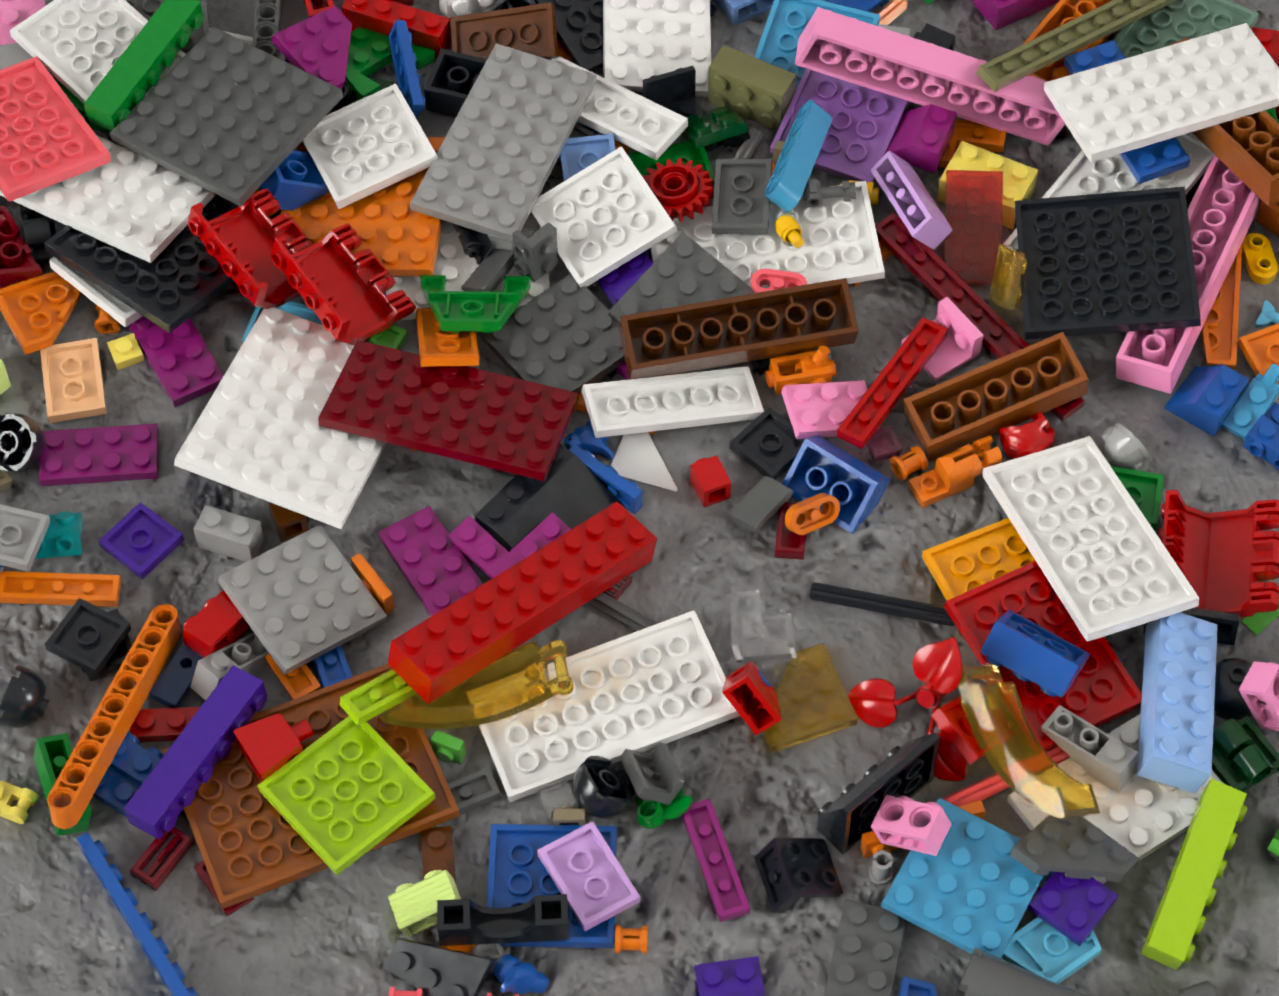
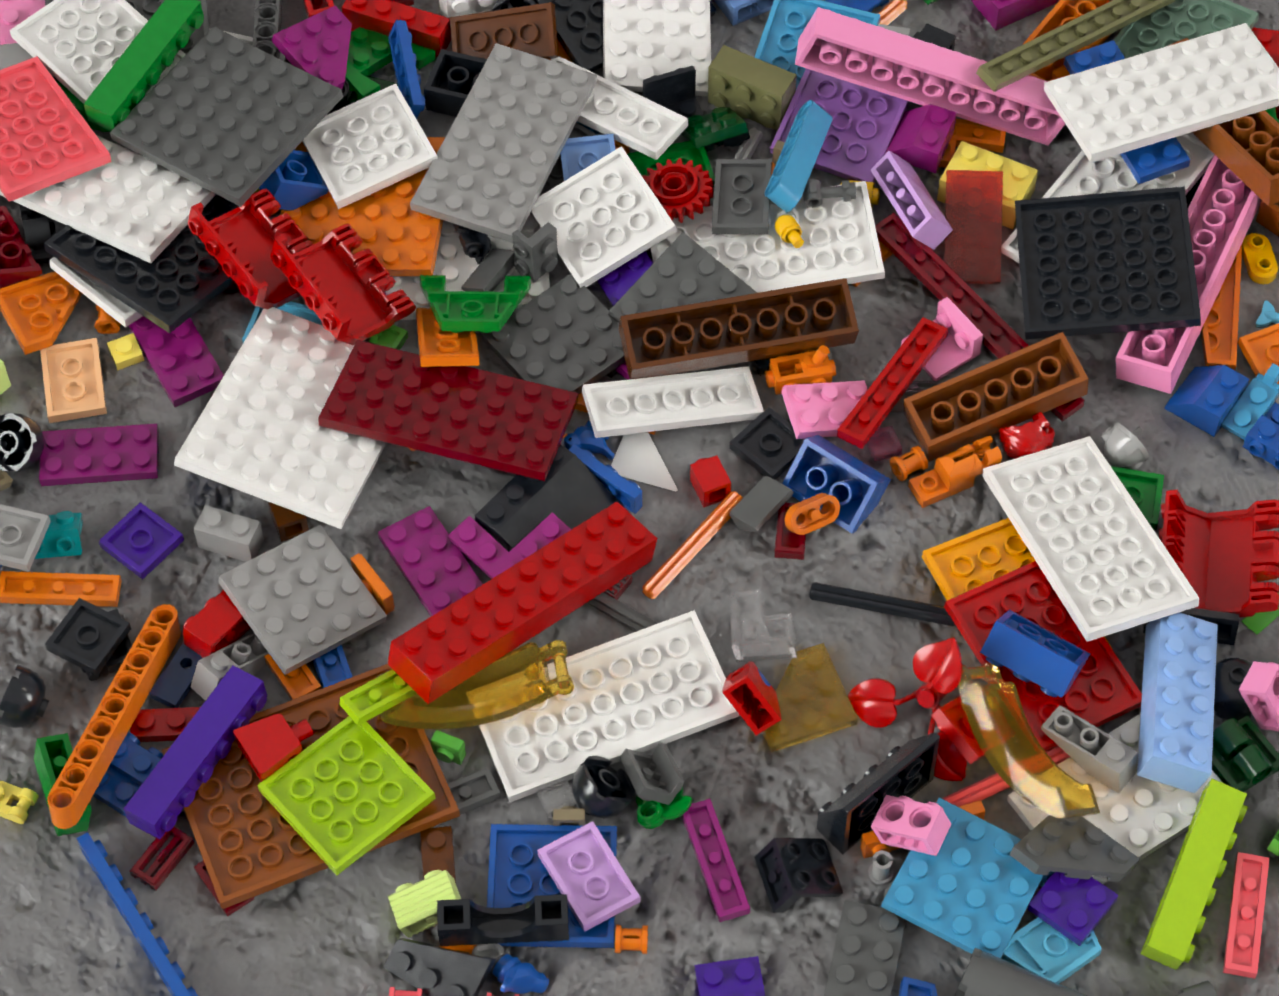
(691, 546): none -> orange axle
(775, 279): coral plate -> none
(1006, 277): clear yellow plate -> none
(1246, 915): none -> coral plate

